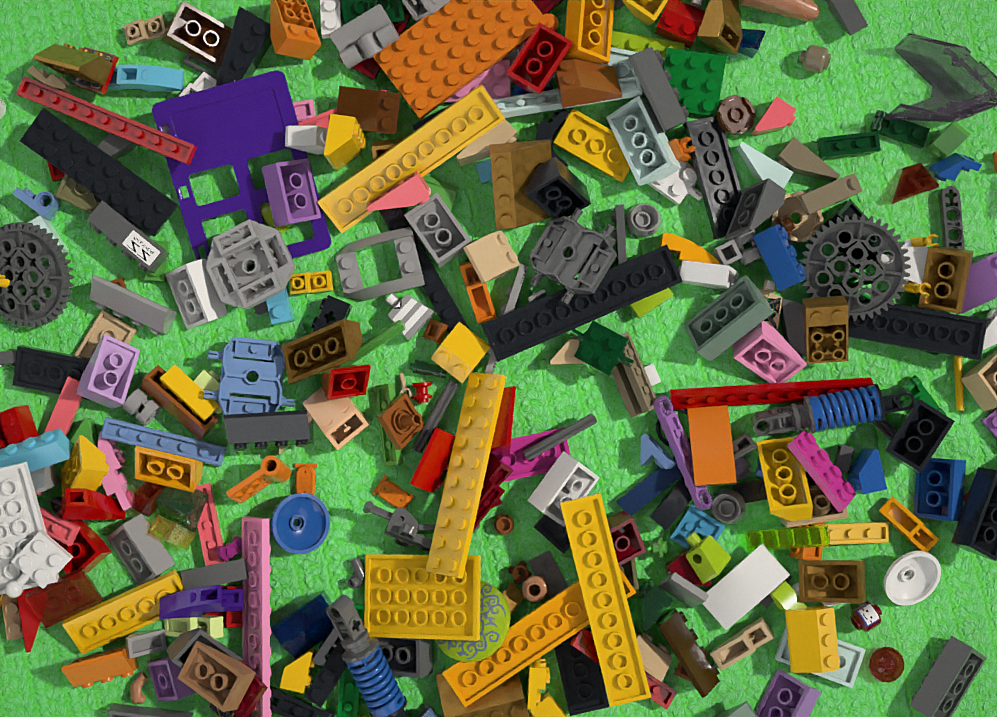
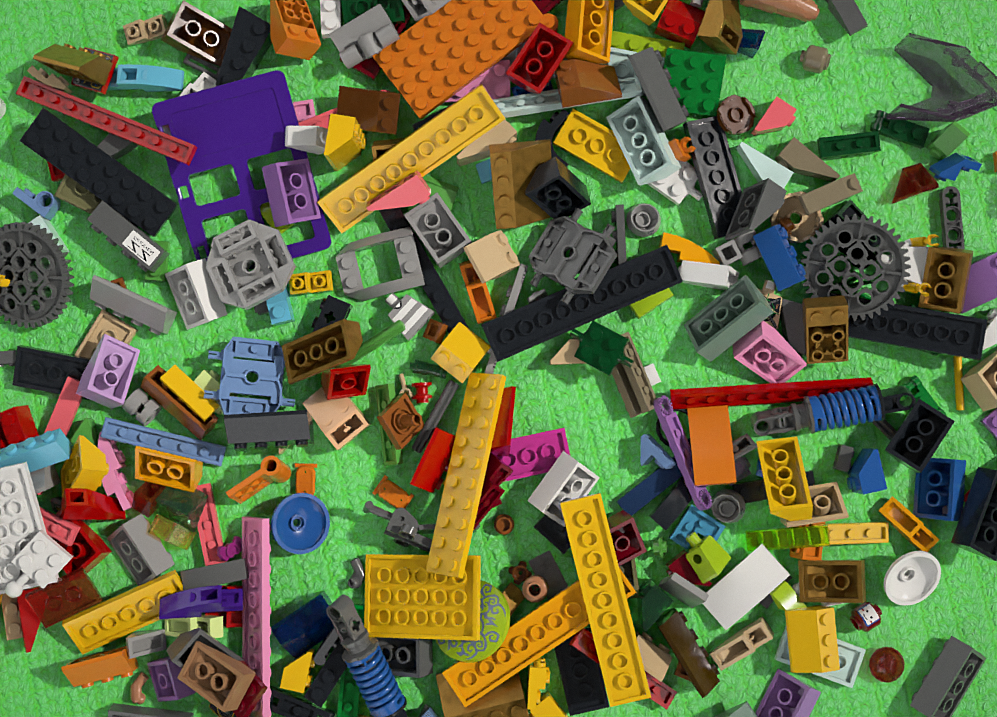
(560, 436): dark grey axle -> none
(822, 470): dark pink plate -> none

